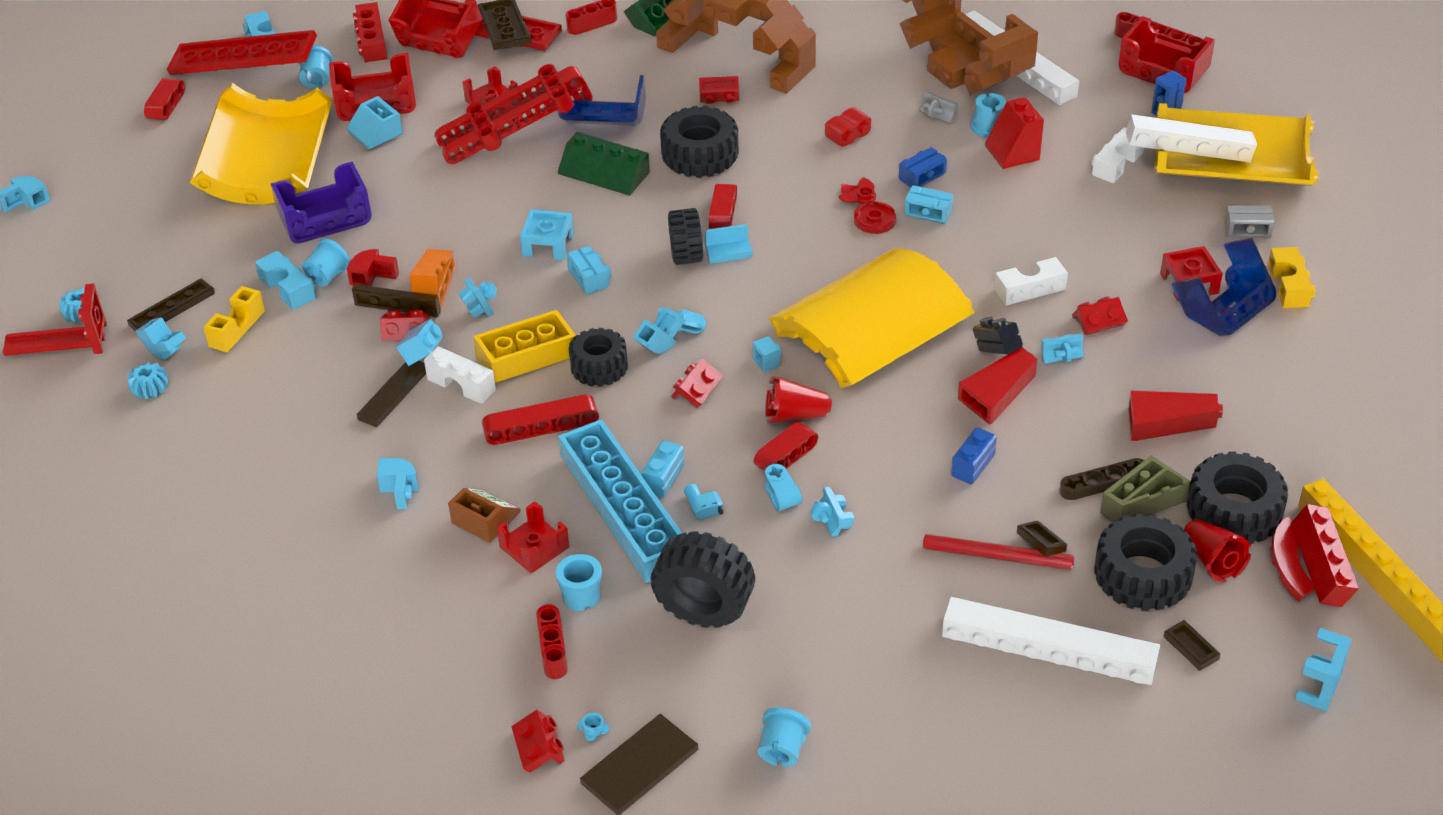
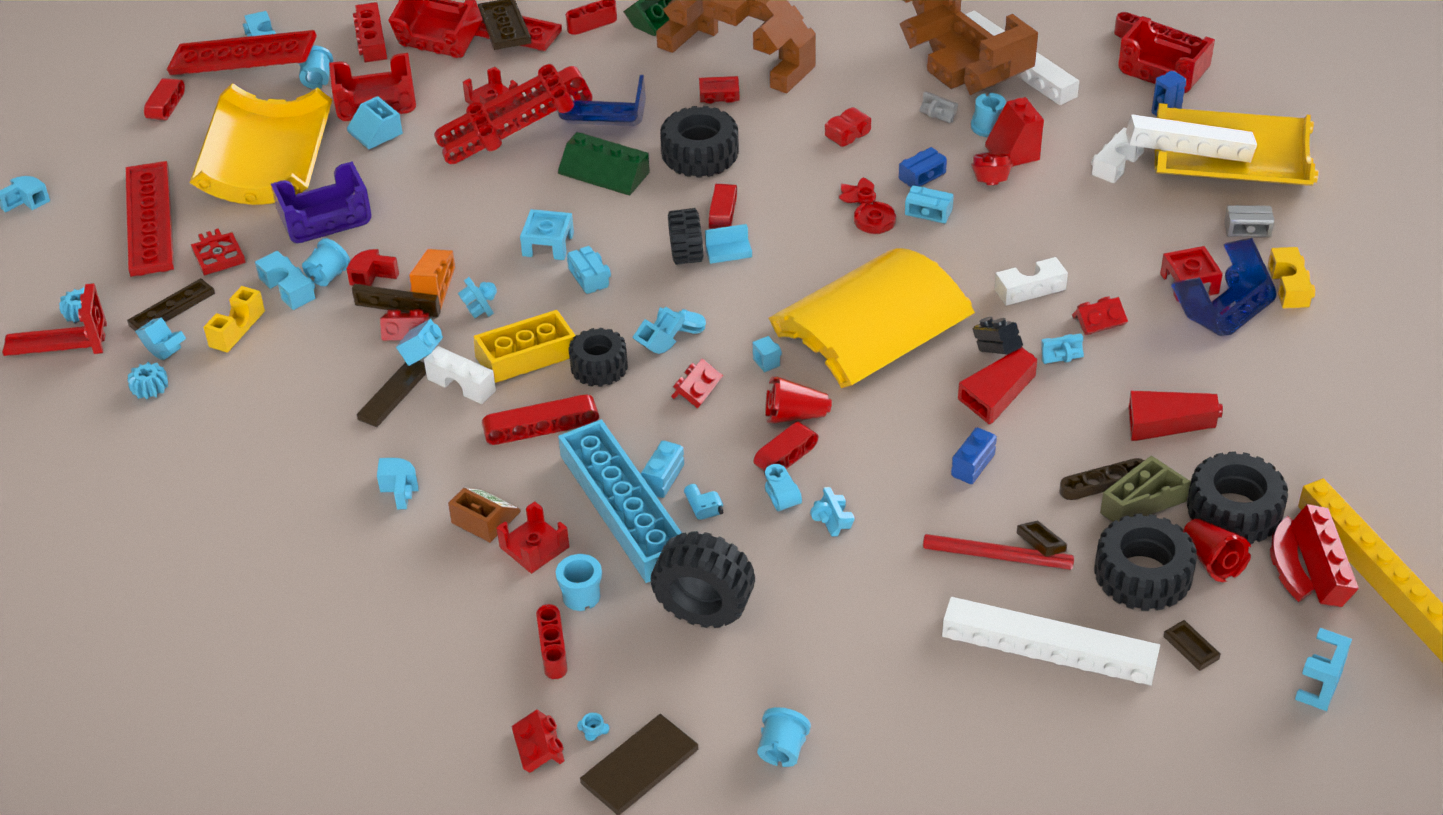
(149, 219): none -> red plate
(217, 252): none -> red piece
(992, 167): none -> red cone

